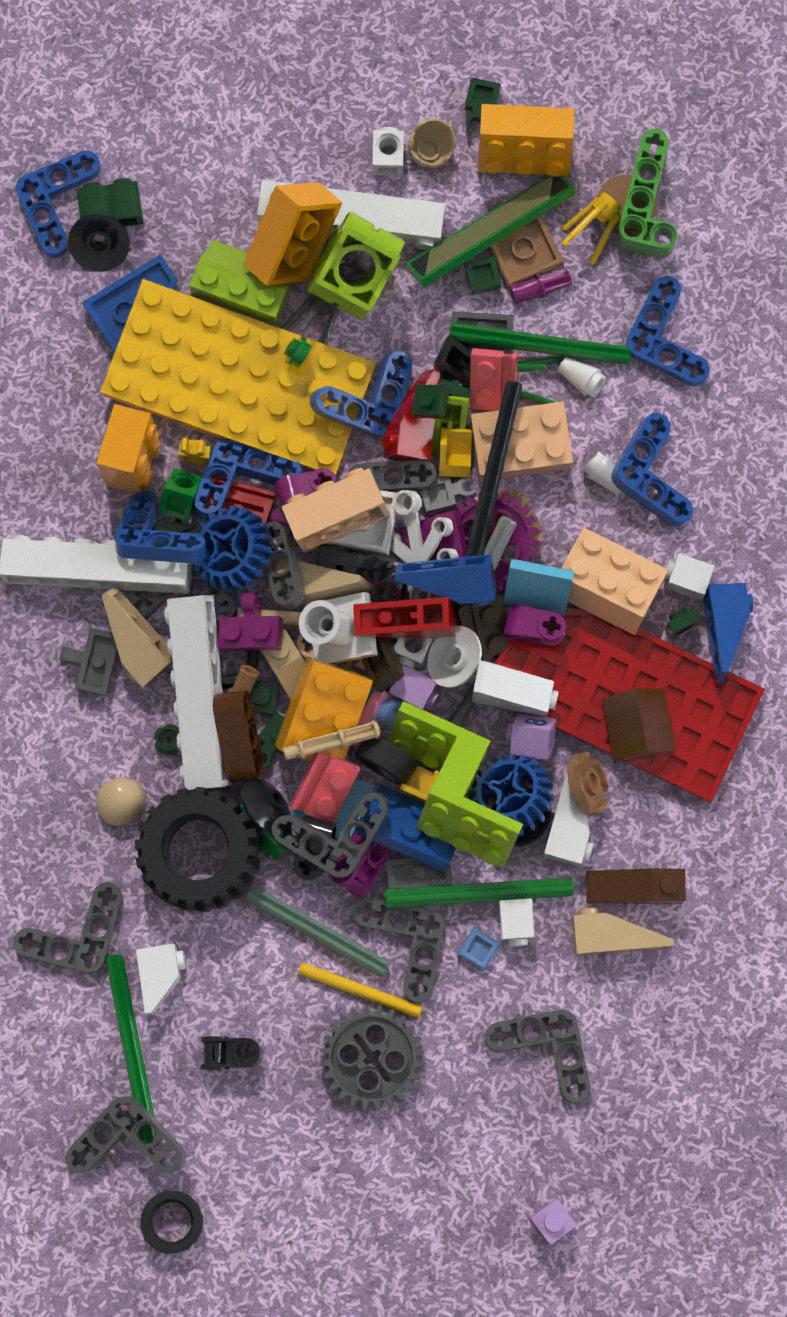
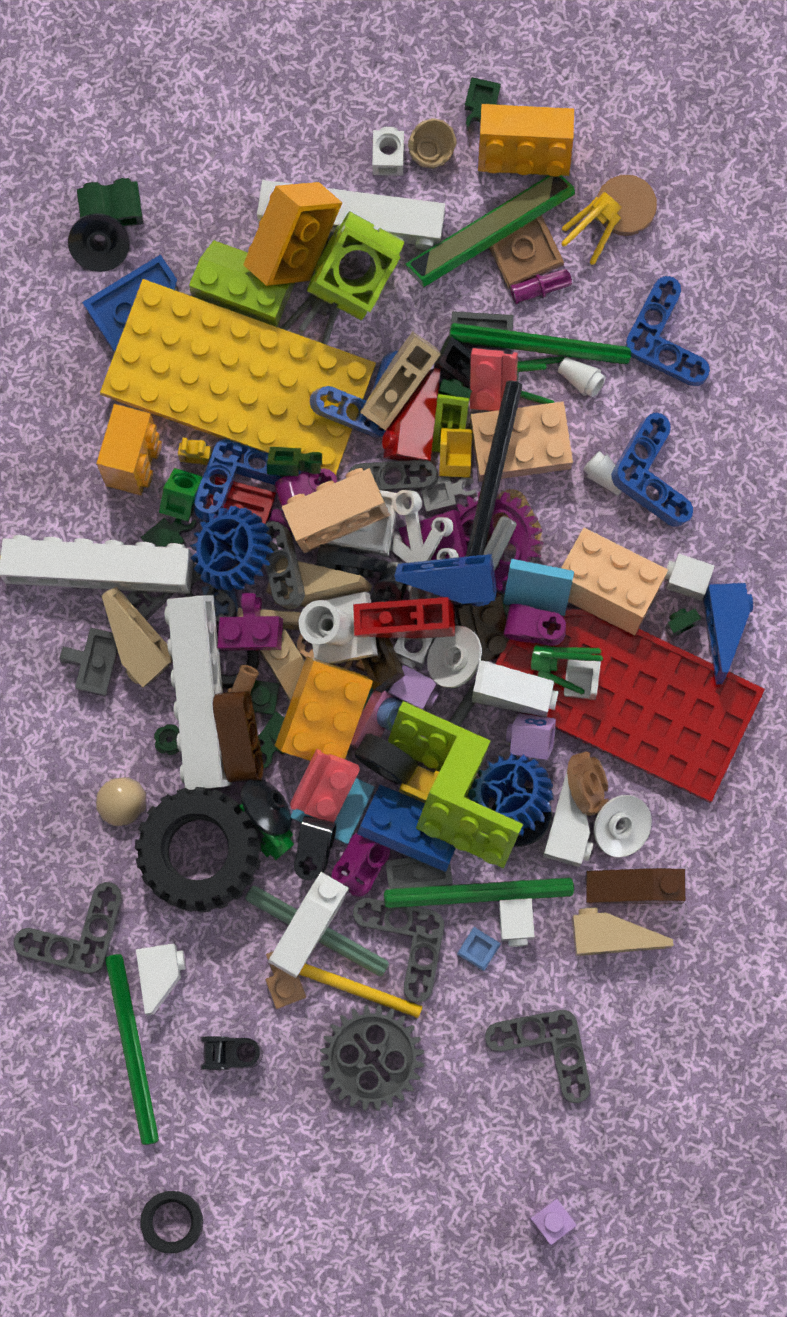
(47, 190): blue beam -> none
(119, 1128): dark grey beam -> none
(179, 548): blue beam -> none
(284, 987): none -> medium nougat plate
(289, 461): none -> dark green plate
(297, 351): green plate -> none
(308, 924): none -> white slope
(332, 741): tan piece -> none
(343, 845): dark grey beam -> none
(400, 380): none -> tan slope
(430, 401): dark green plate -> none
(483, 275): dark green plate -> none
(547, 658): none -> green plant
(585, 675): none -> white panel
(631, 831): none -> white dish
(638, 724): reddish brown slope -> none
(646, 191): bright green beam -> none

